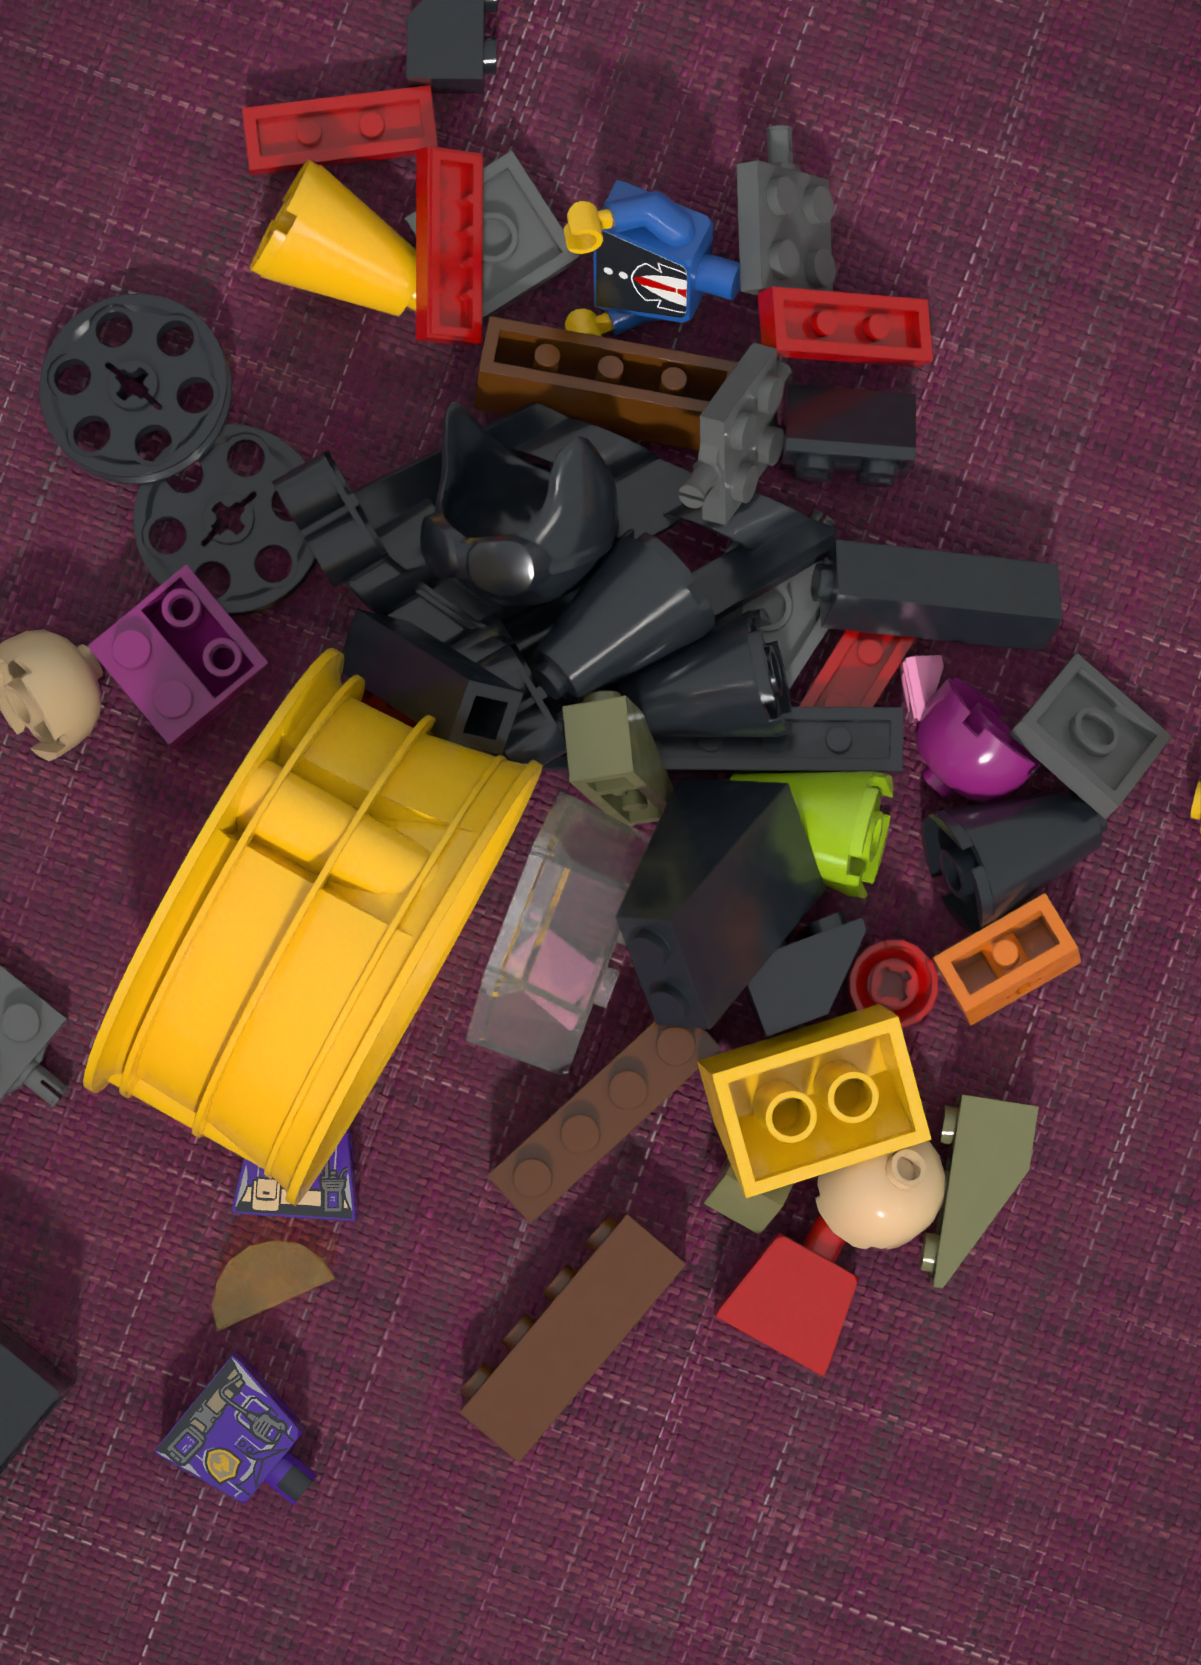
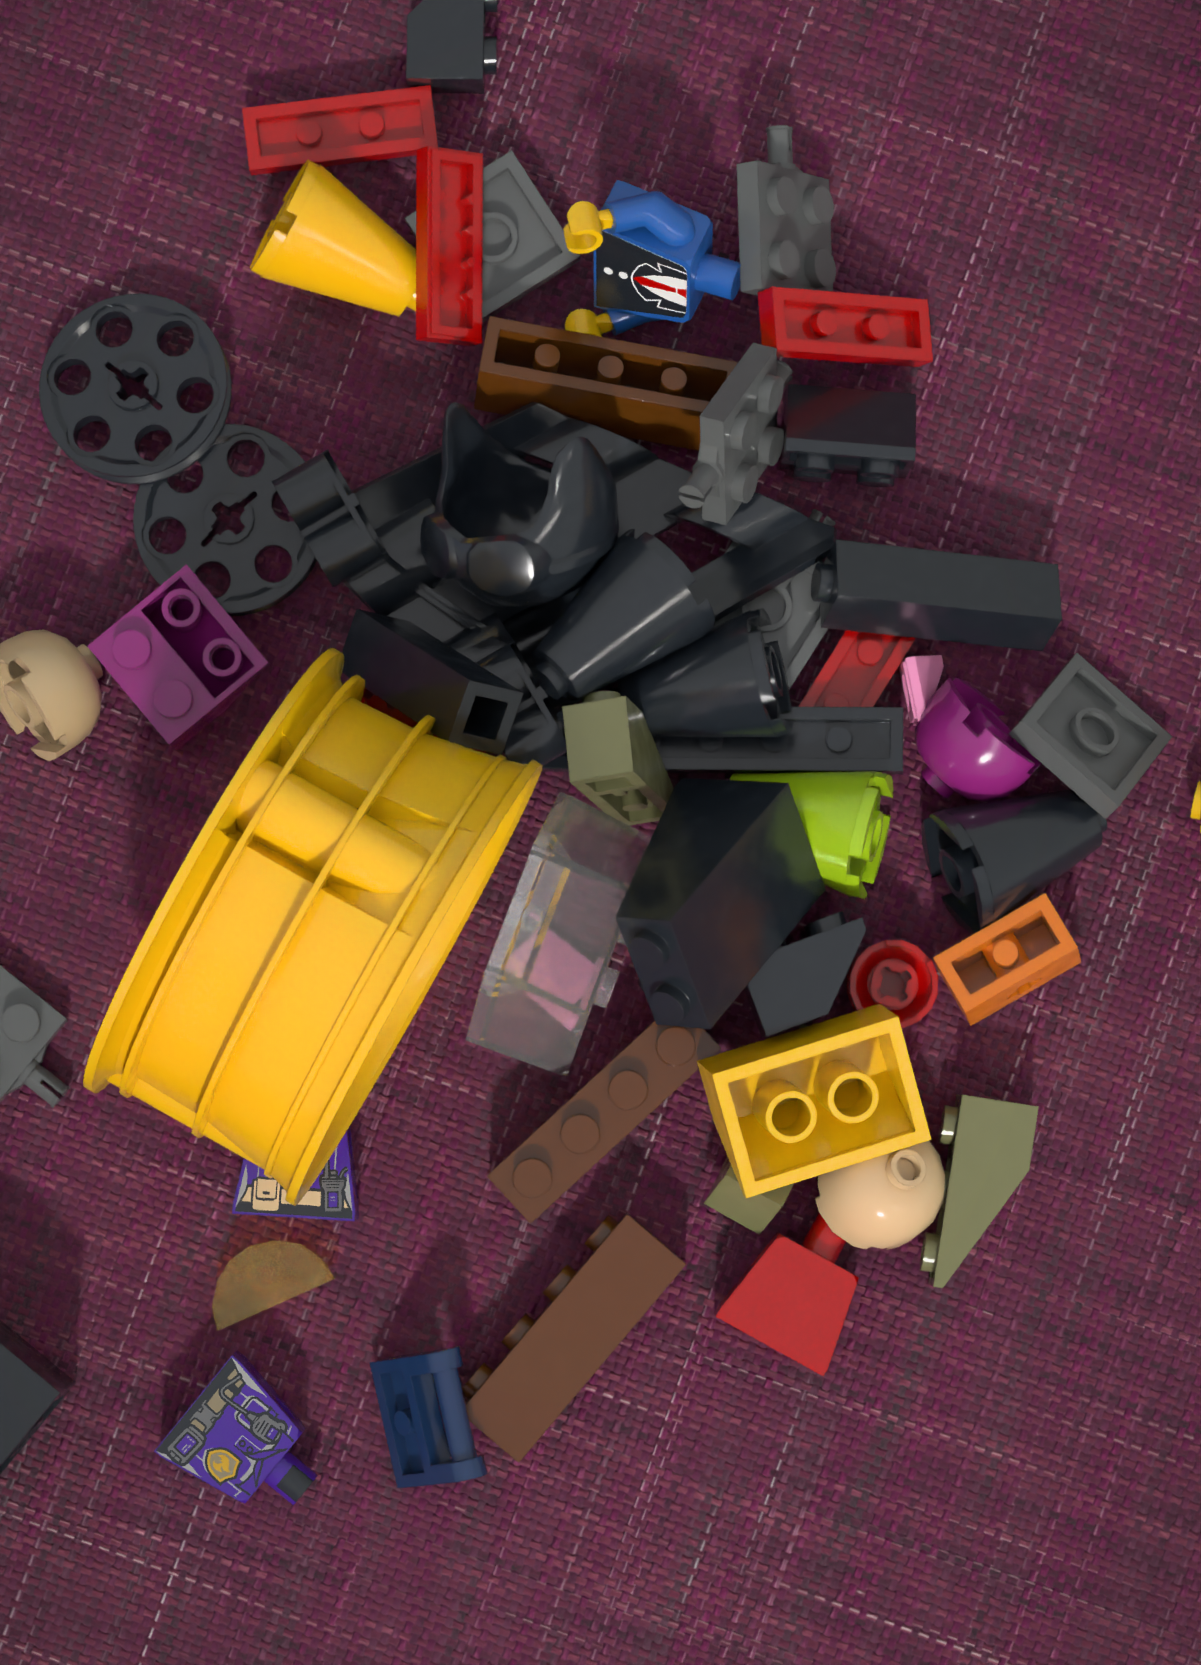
(413, 1421): none -> dark blue plate

